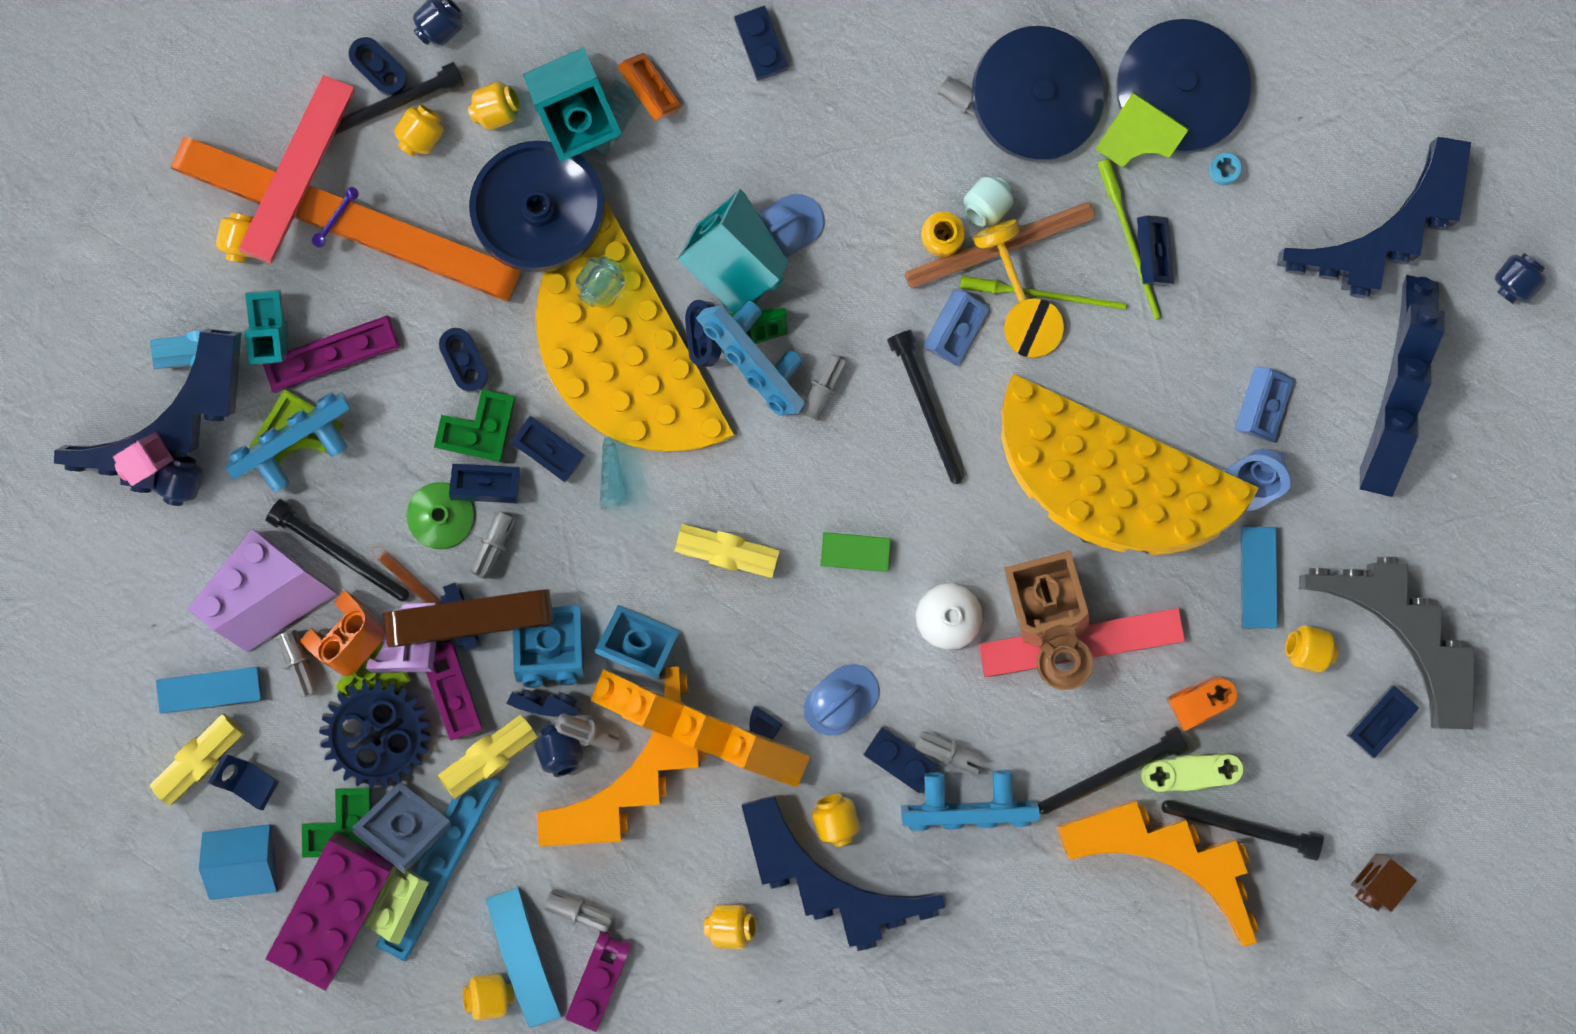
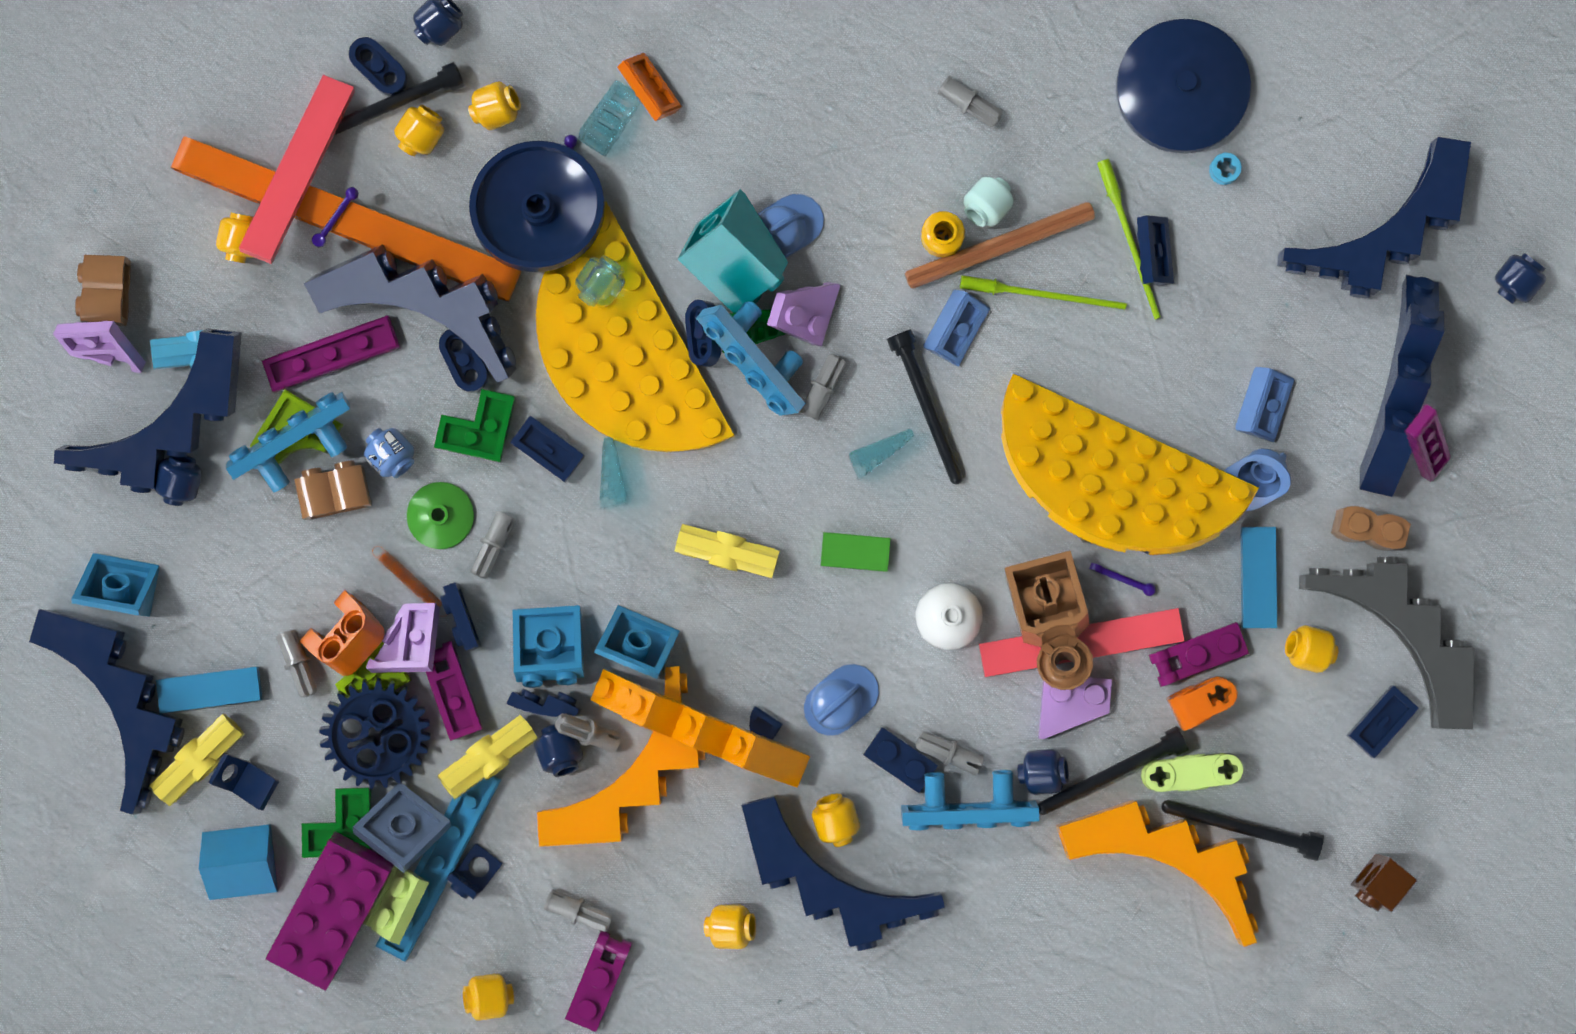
(98, 342): none -> lavender wing
(104, 289): none -> medium nougat brick
(117, 585): none -> dark azure slope
(125, 690): none -> dark blue arch
(142, 459): bright pink slope -> none
(258, 593): lavender wedge -> none
(267, 330): teal brick -> none
(283, 516): black piece -> none
(332, 491): none -> medium nougat brick
(389, 452): none -> medium blue head
(422, 289): none -> arch
(467, 884): none -> dark blue bracket
(468, 618): reddish brown beam -> none
(484, 483): dark blue plate -> none
(522, 958): medium azure slope -> none
(571, 104): teal slope -> none
(760, 43): dark blue plate -> none
(804, 312): none -> lavender wing
(870, 456): none -> clear light blue slope
(1033, 324): yellow piece -> none
(1037, 93): dark blue dish -> none
(1043, 771): none -> dark blue head
(1073, 707): none -> lavender wing
(1140, 130): lime tile -> none
(1148, 589): none -> dark purple hinge
(1200, 653): none -> magenta plate
(1380, 532): none -> medium nougat brick
(1428, 443): none -> magenta tile

